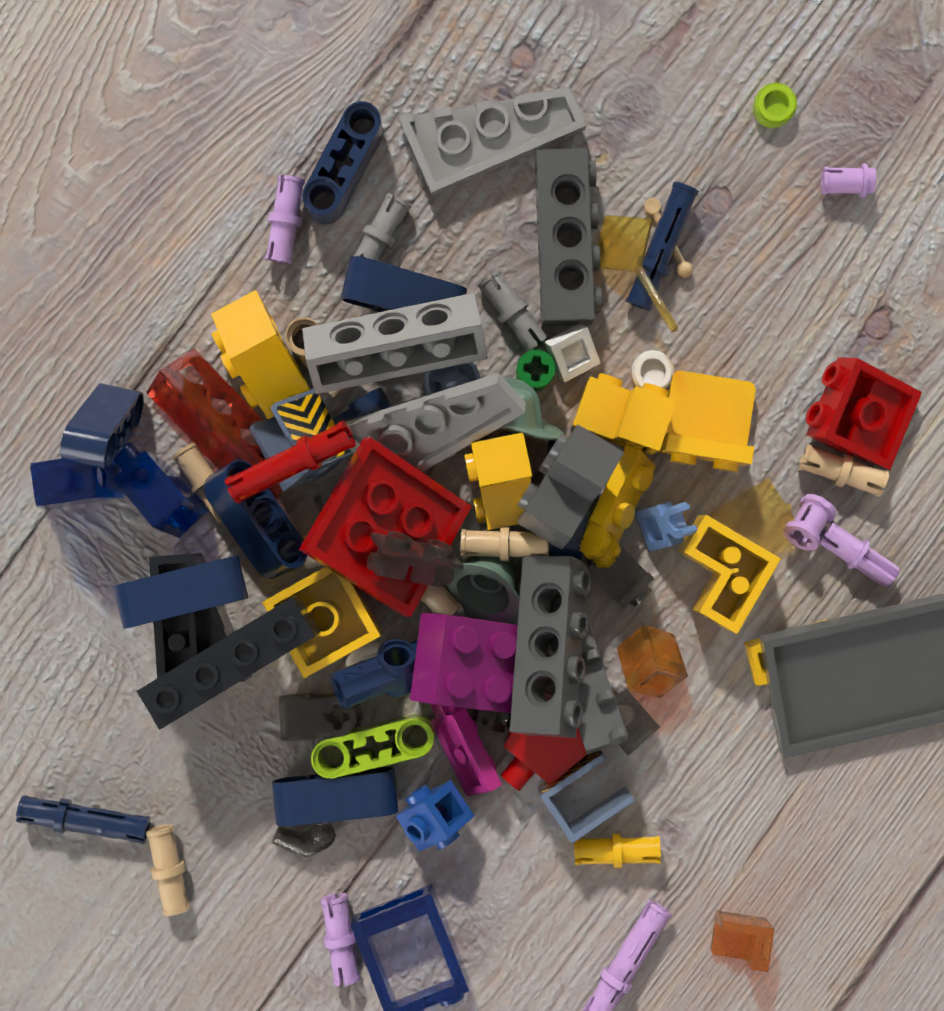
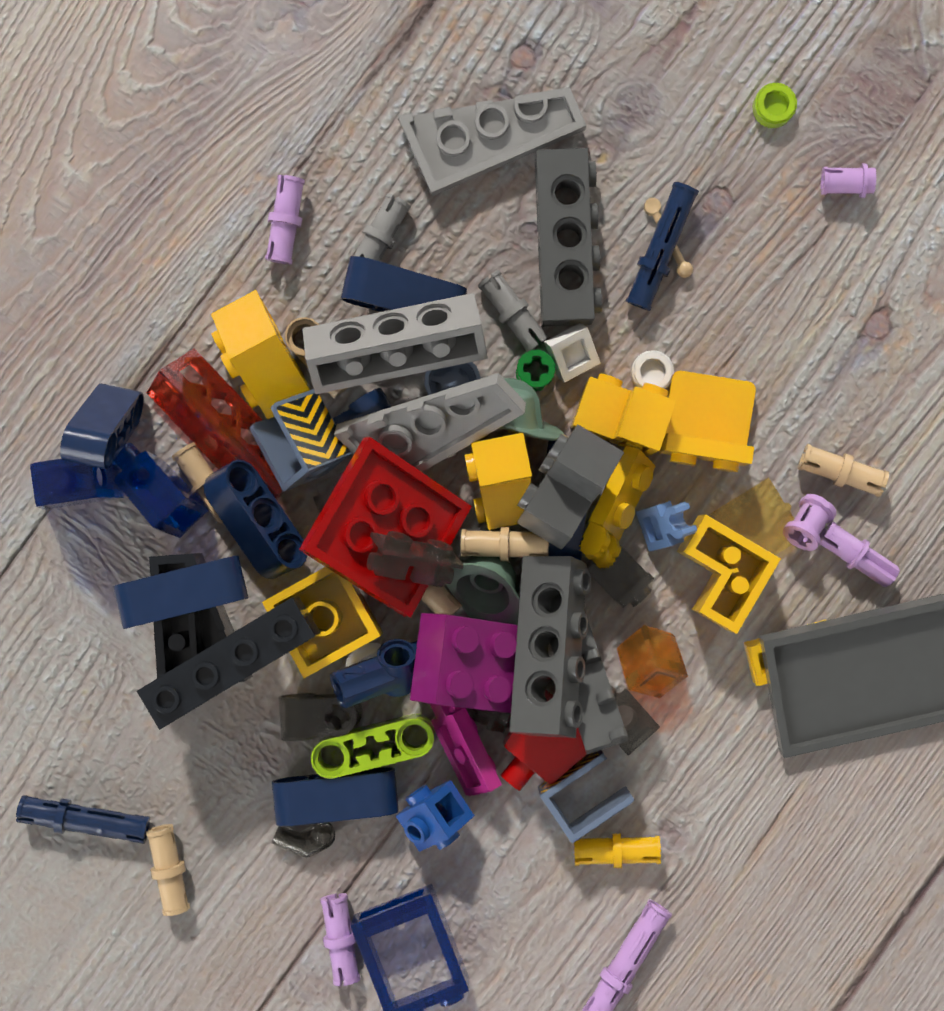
(306, 454): red pin -> none
(337, 149): dark blue beam -> none
(623, 248): clear yellow piece -> none
(743, 938): clear orange panel -> none
(862, 411): red plate -> none

